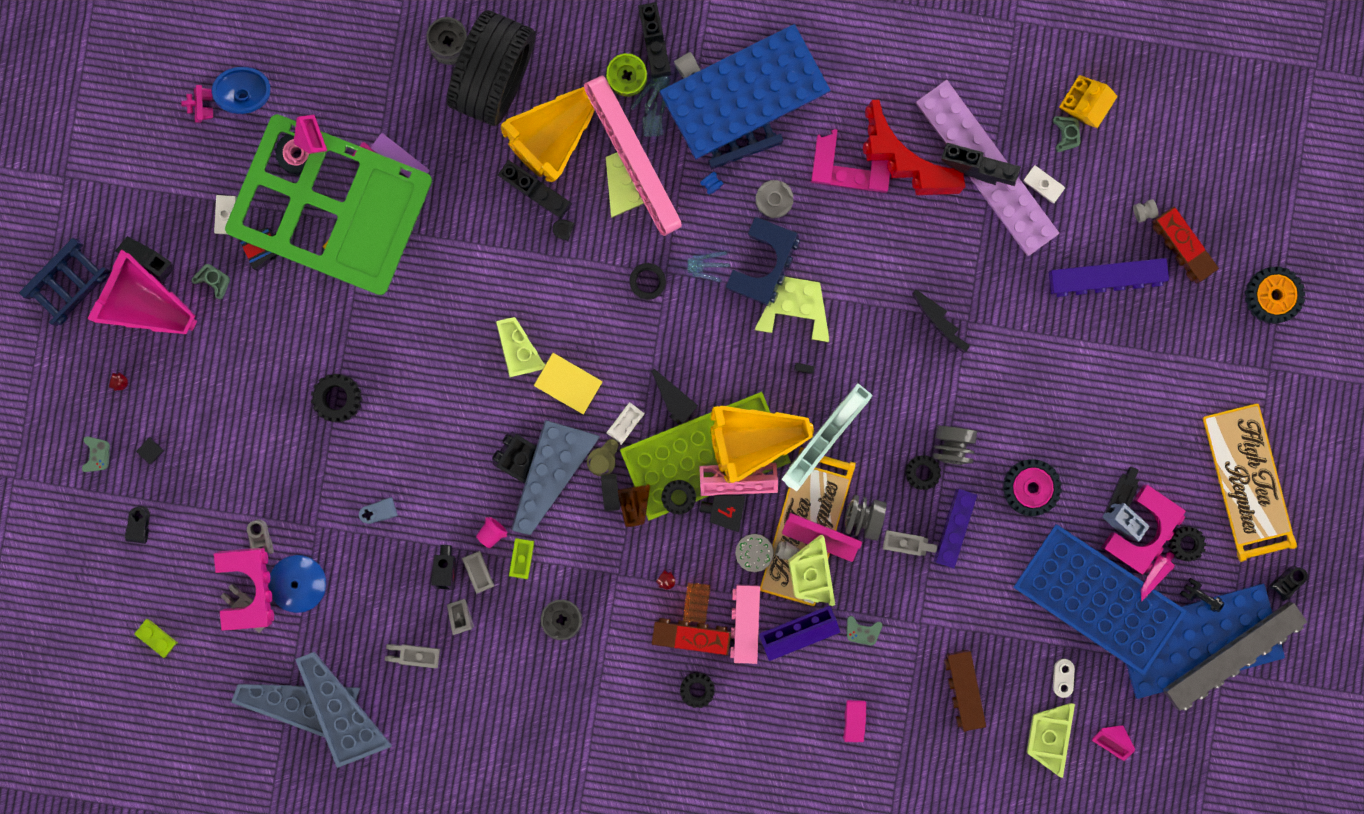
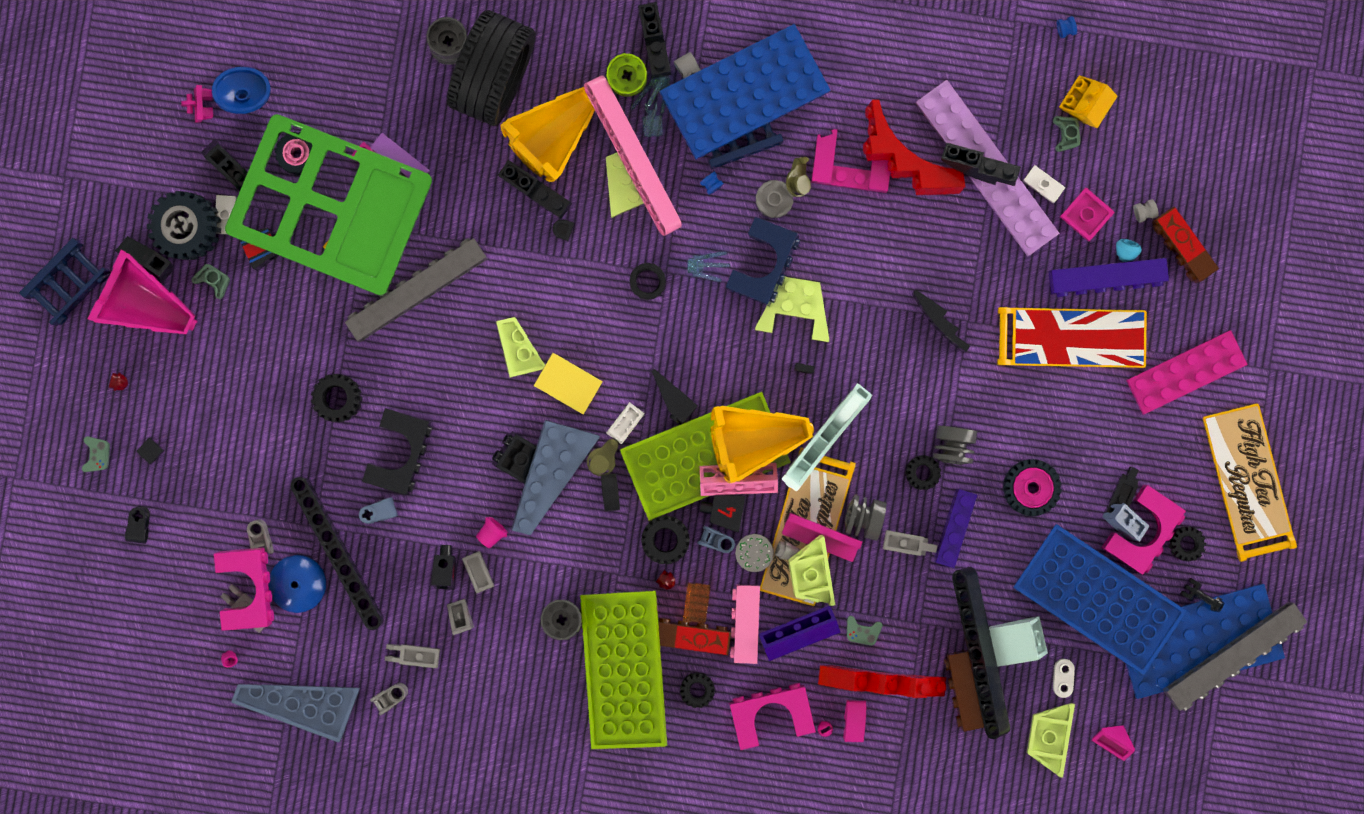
(155, 638): lime plate -> none
(200, 225): none -> black wheel
(225, 163): none -> black slope
(226, 662): none -> dark pink hinge
(308, 135): dark pink slope -> none
(343, 722): sand blue wing -> none
(345, 558): none -> black beam
(387, 699): none -> light grey piece
(416, 290): none -> flat silver brick
(416, 432): none -> black arch
(521, 558): lime plate -> none
(623, 670): none -> lime plate
(634, 504): reddish brown wing -> none
(650, 548): none -> black tyre
(678, 485): black tyre -> none
(715, 540): none -> sand blue piece
(793, 699): none -> dark pink arch
(797, 179): none -> olive piece
(822, 725): none -> dark pink hinge
(881, 682): none -> red arch
(981, 652): none -> black beam
(1018, 641): none -> light aqua slope
(1066, 27): none -> blue wheel
(1074, 337): none -> flag
(1087, 214): none -> dark pink plate
(1127, 250): none -> medium azure cone
(1159, 570): dark pink bar -> none
(1186, 372): none -> dark pink plate
(1288, 583): black piece -> none
(1289, 295): wheel -> none

